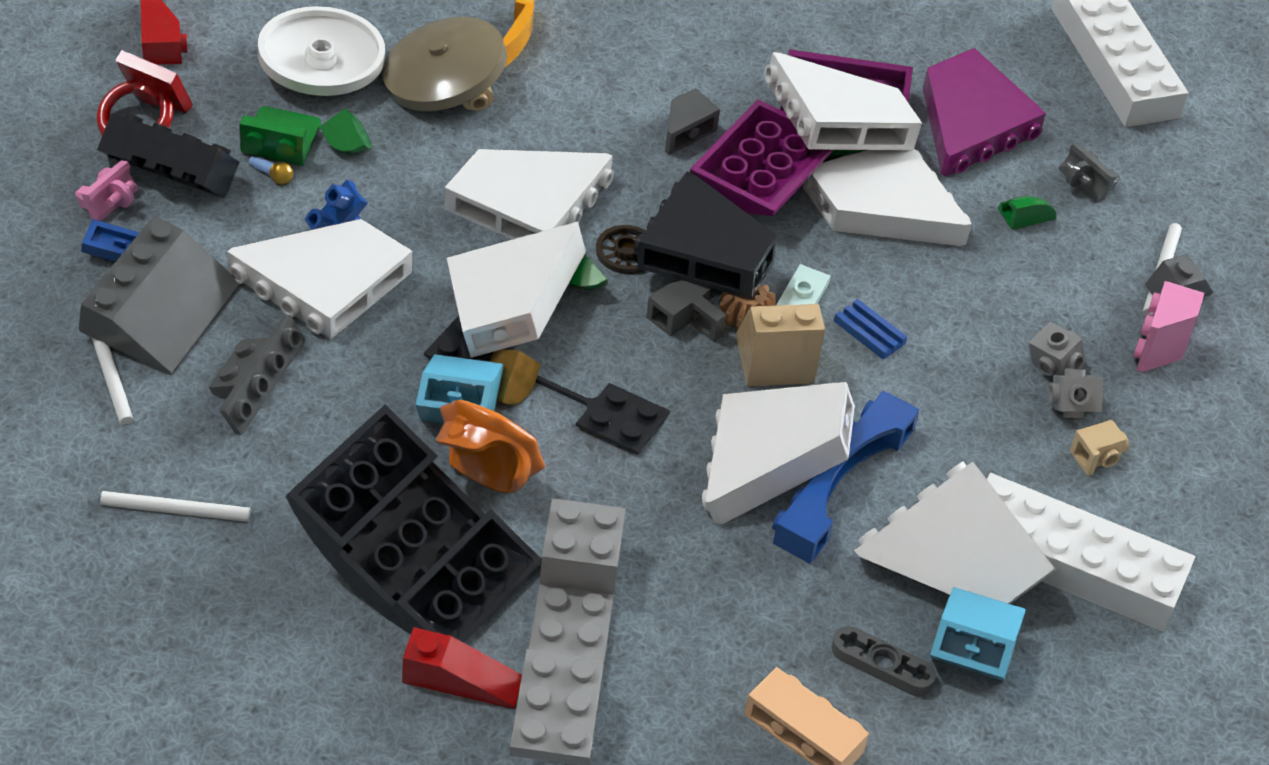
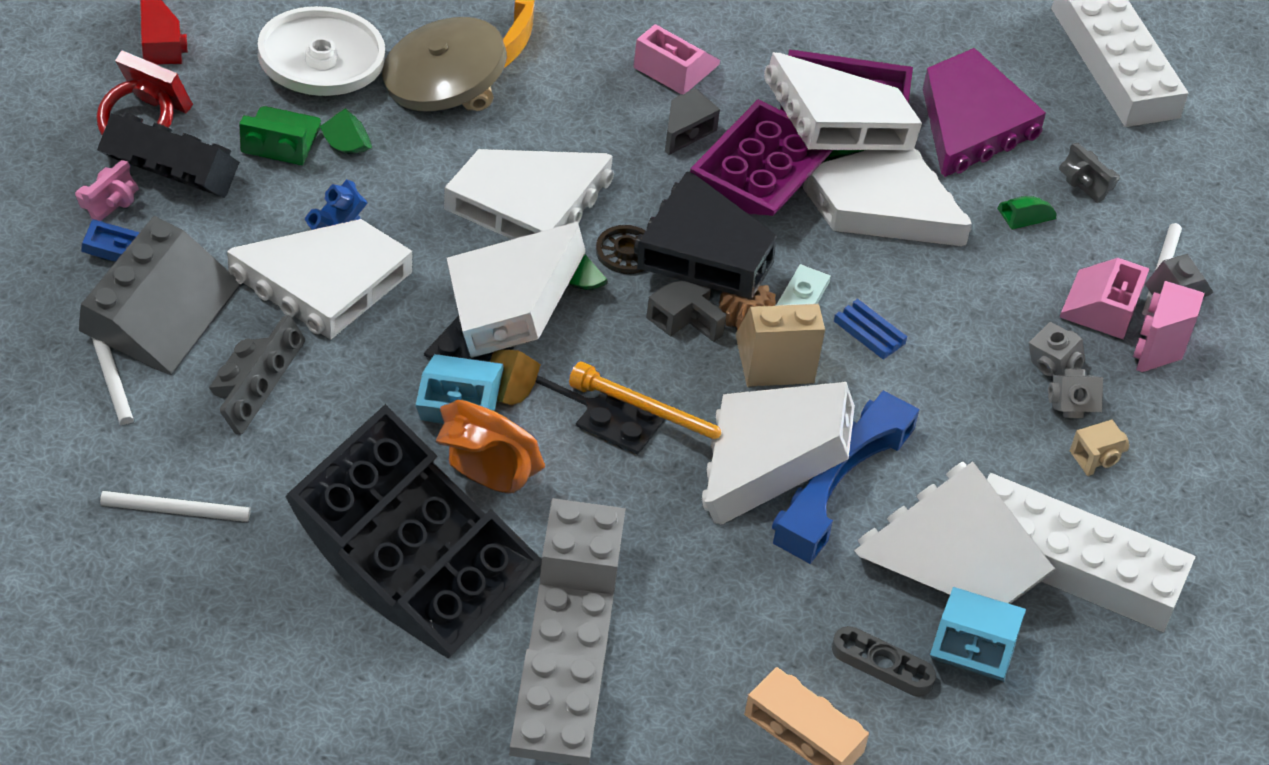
(280, 172): pearl gold piece -> none
(457, 669): red slope -> none
(586, 378): none -> light orange piece
(672, 60): none -> bright pink slope
(1106, 296): none -> bright pink slope

